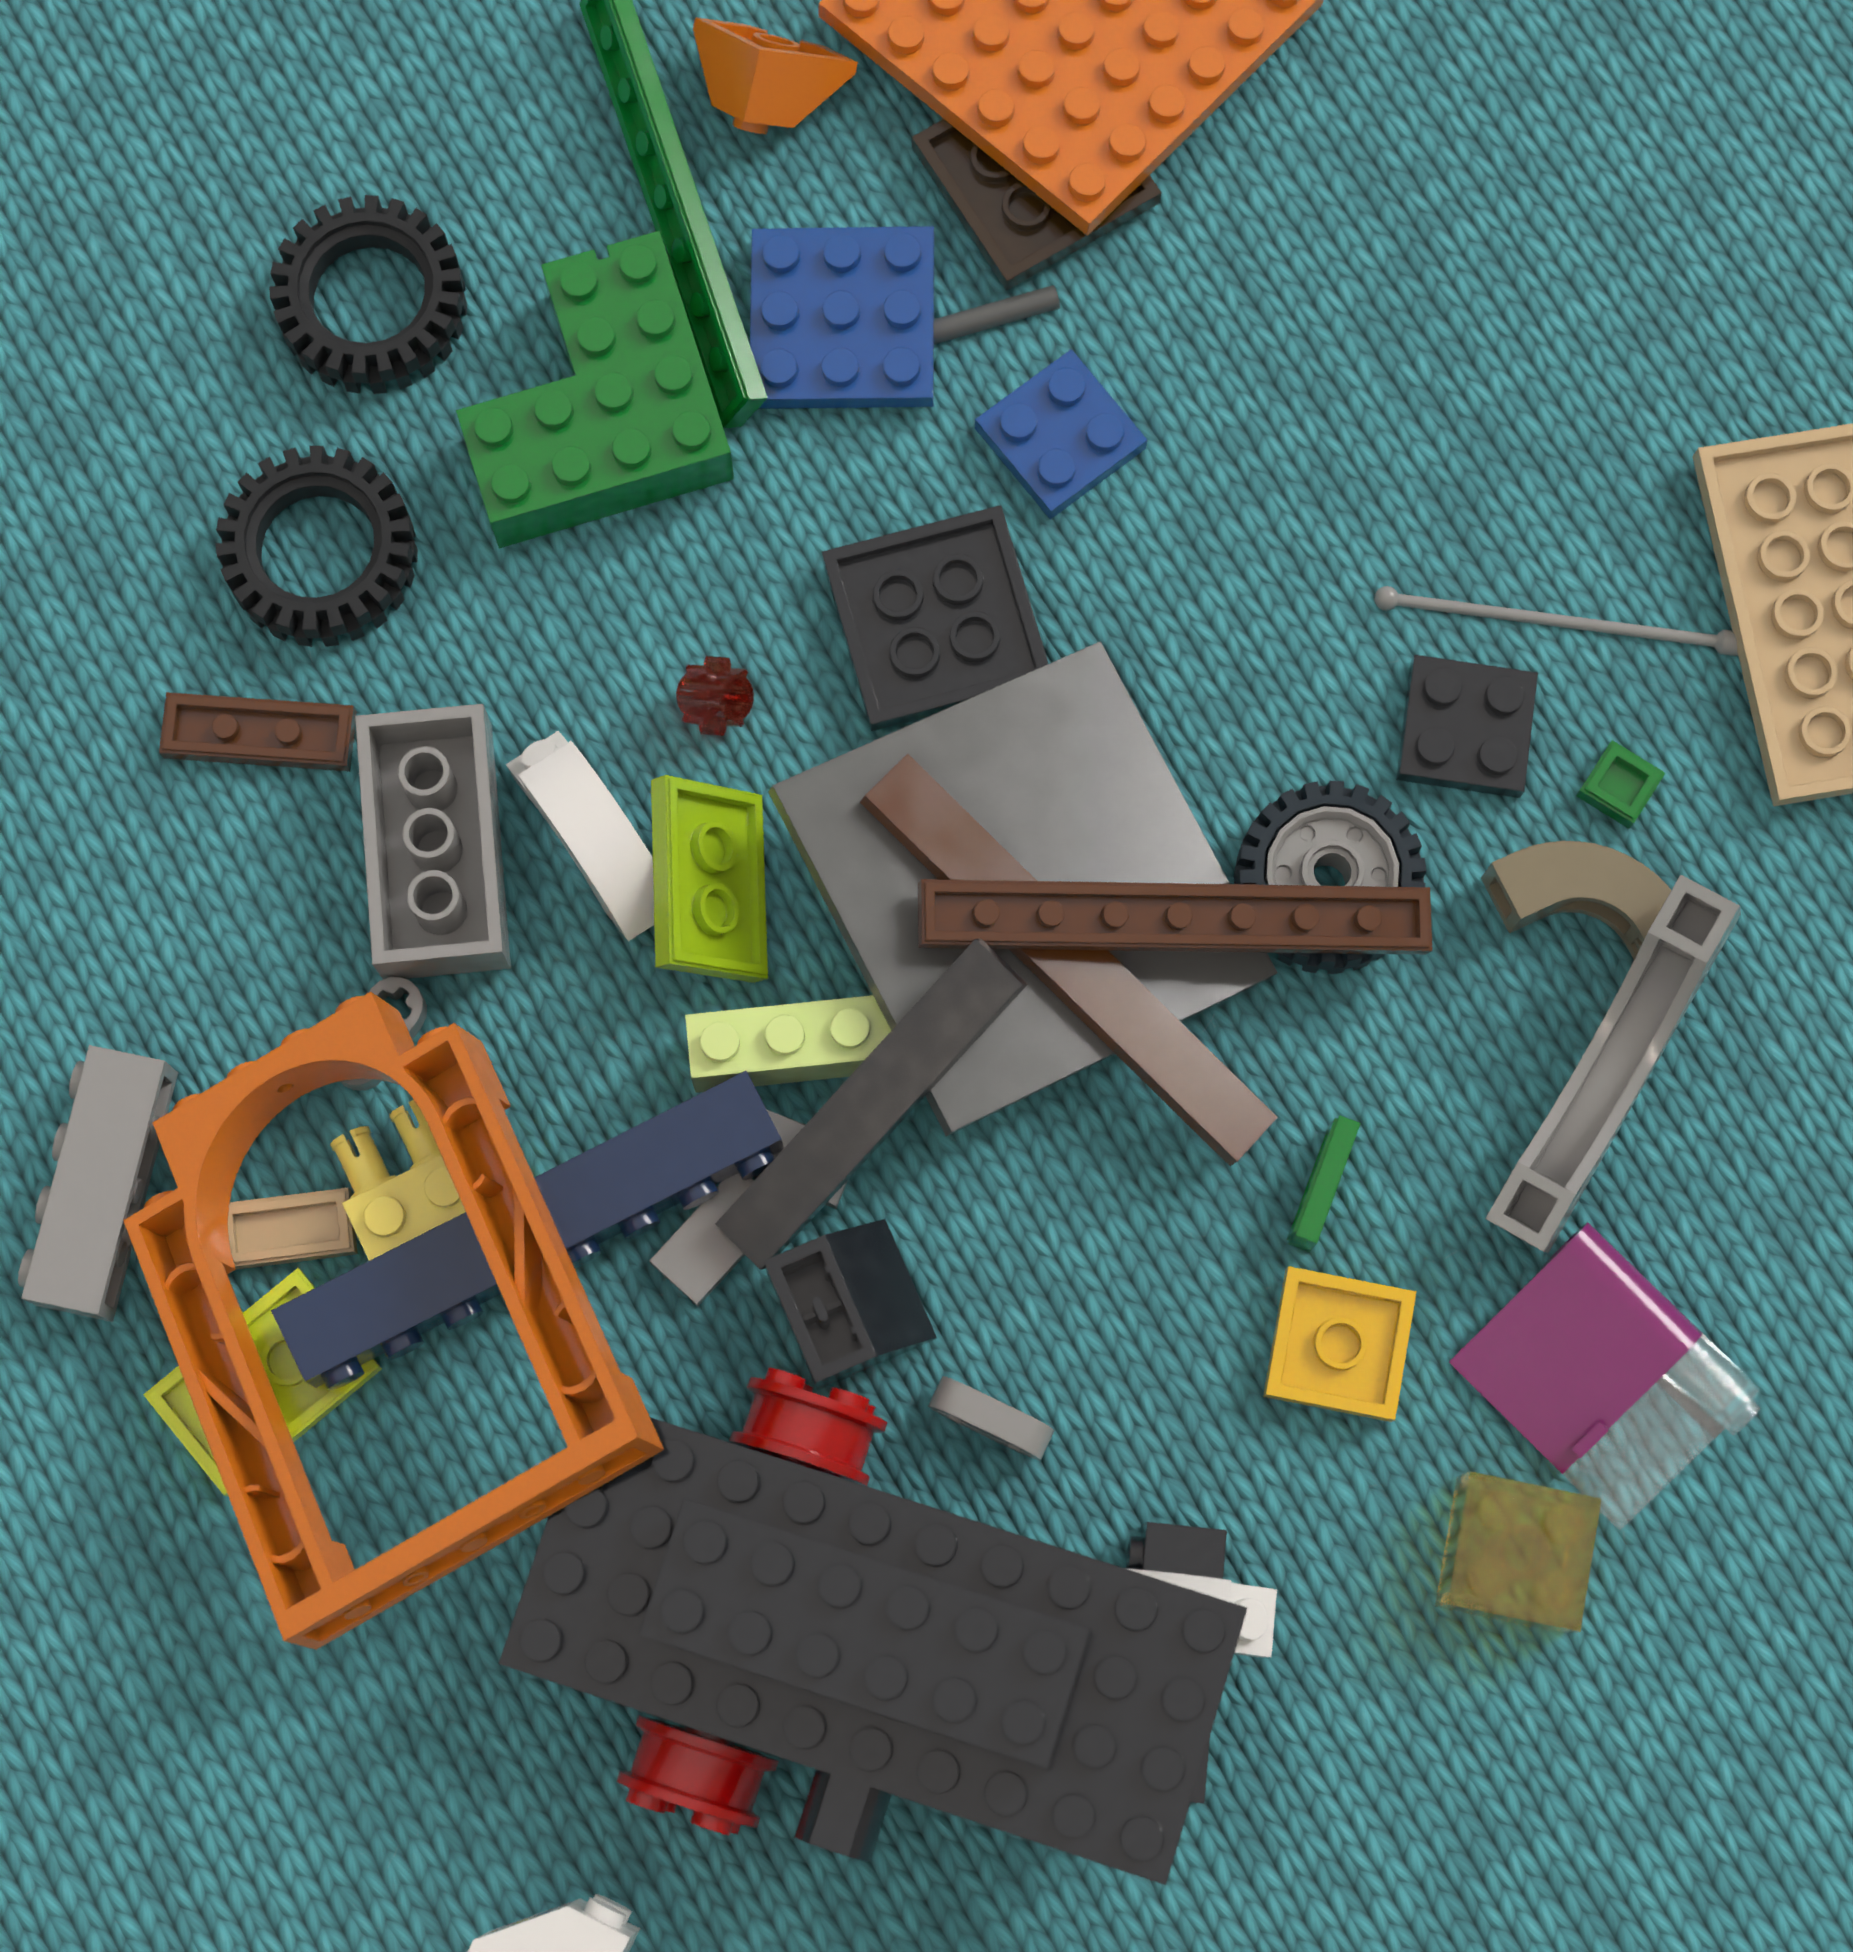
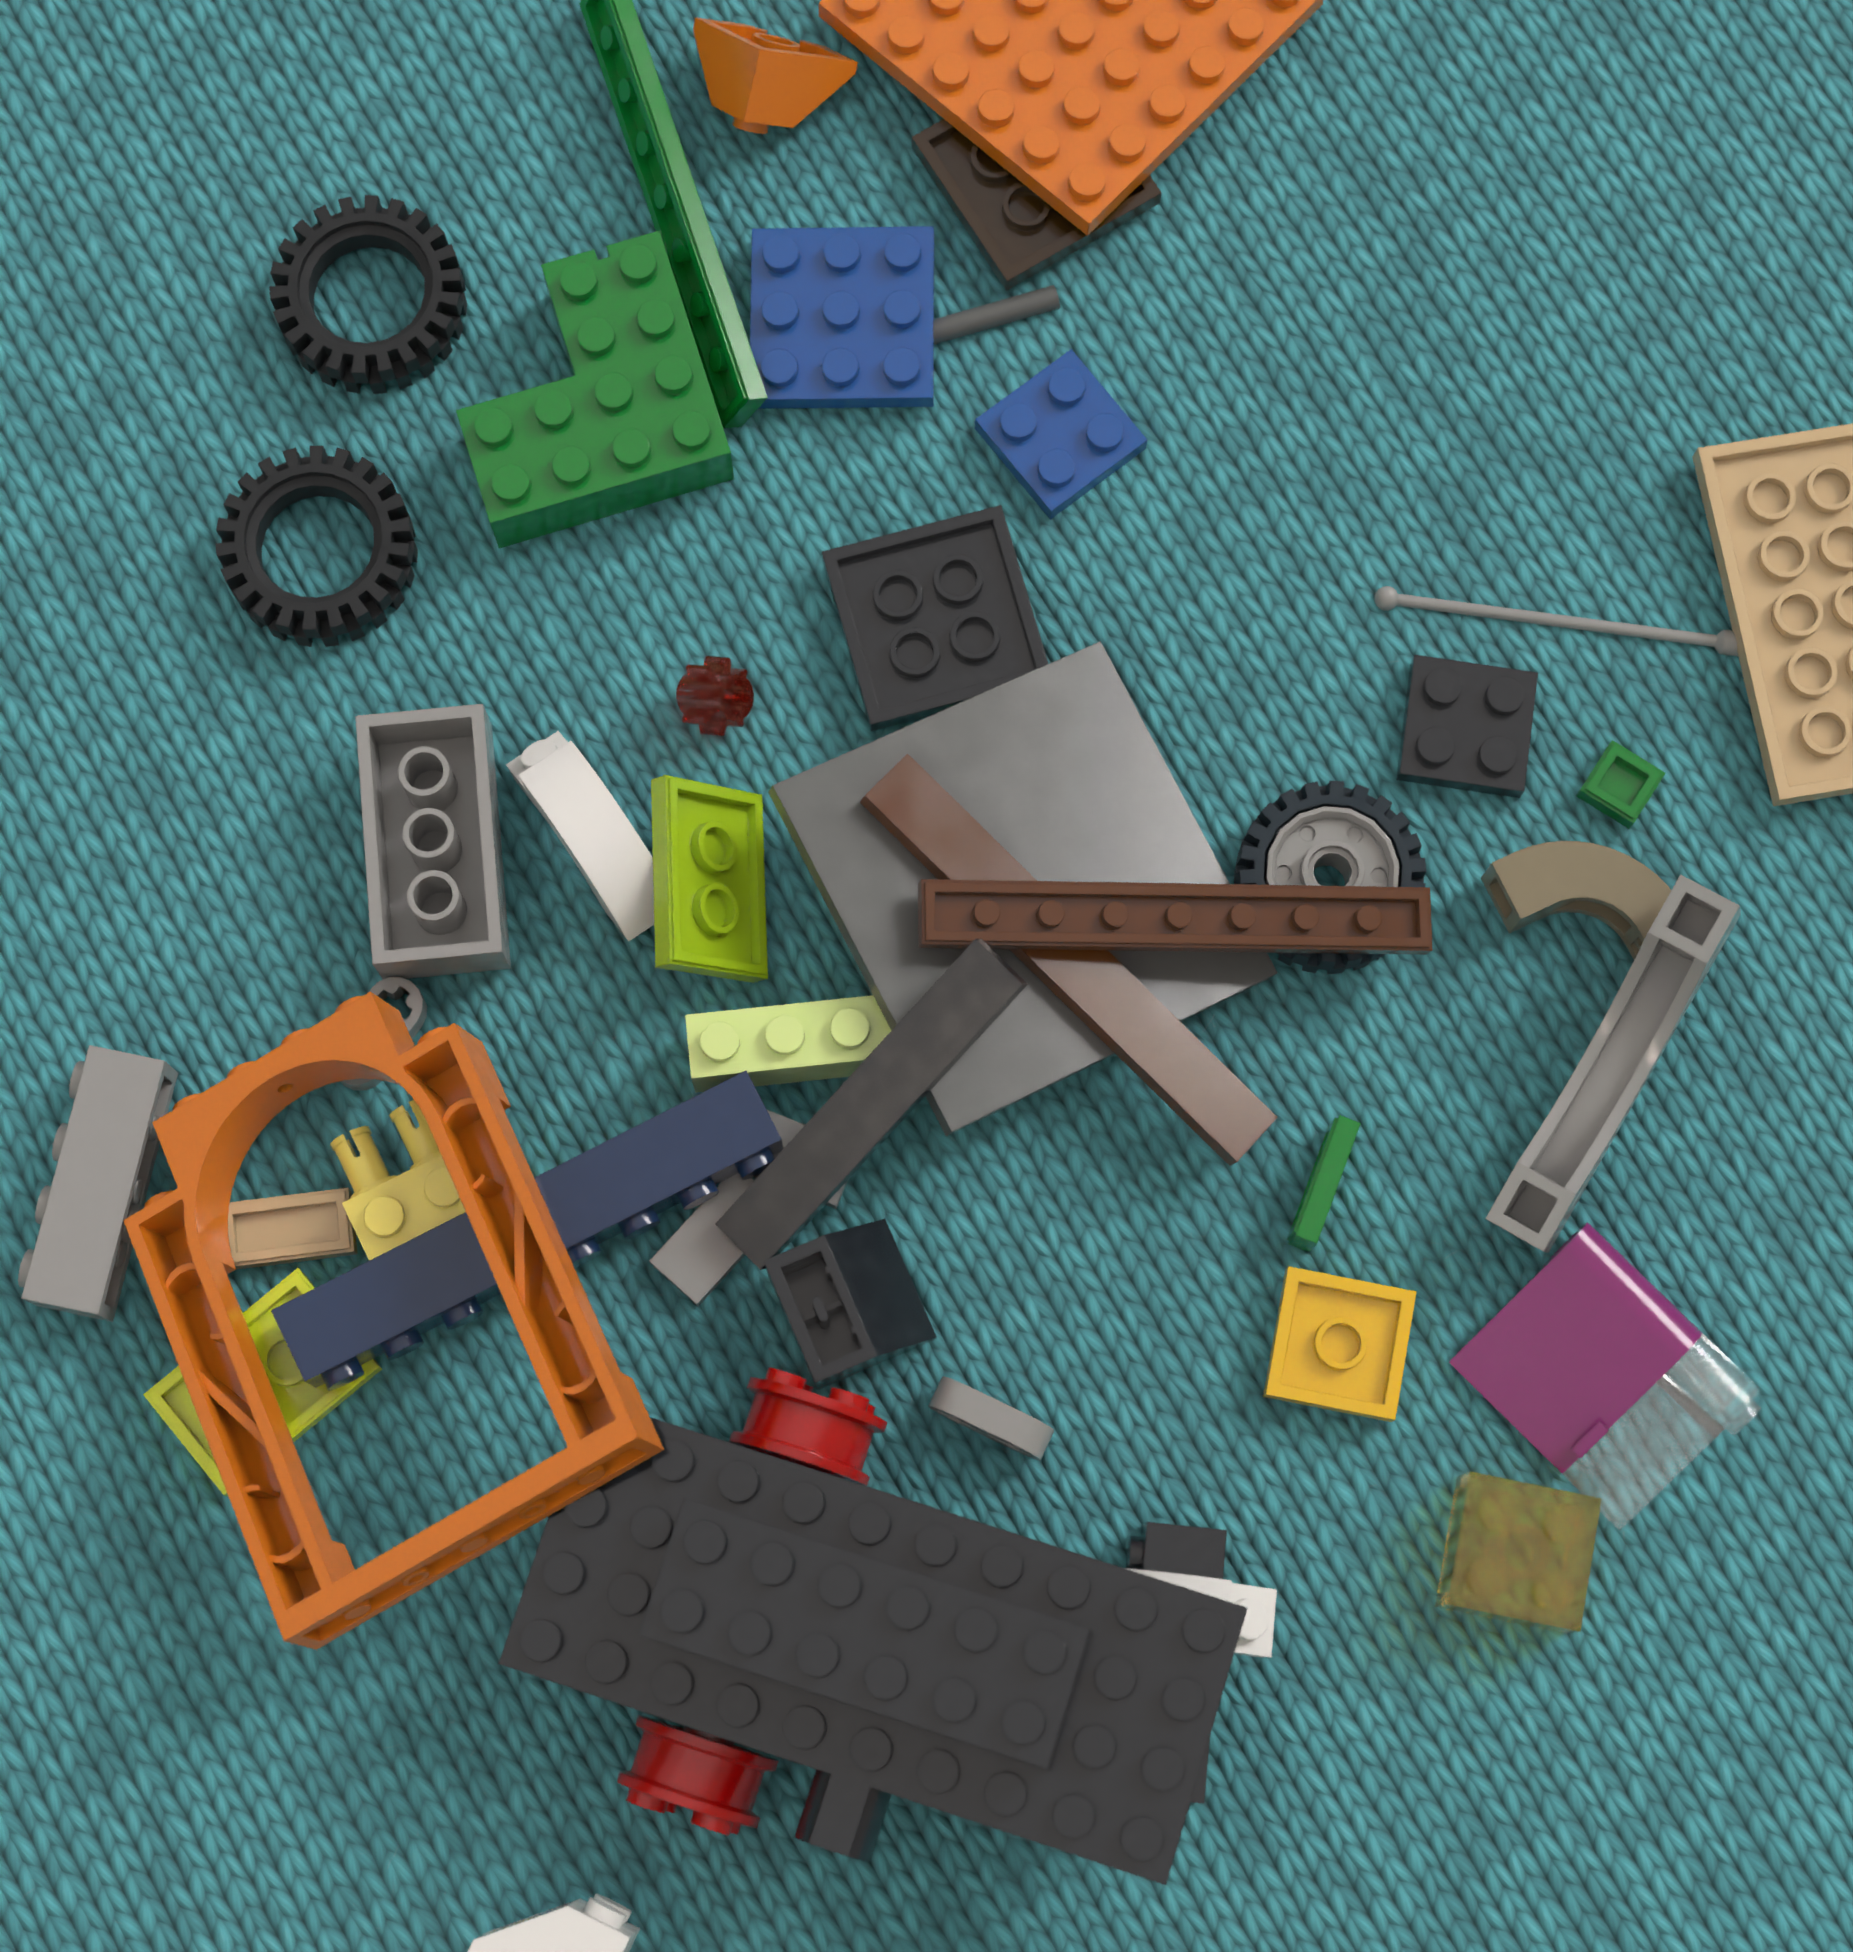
(258, 731): reddish brown tile -> none

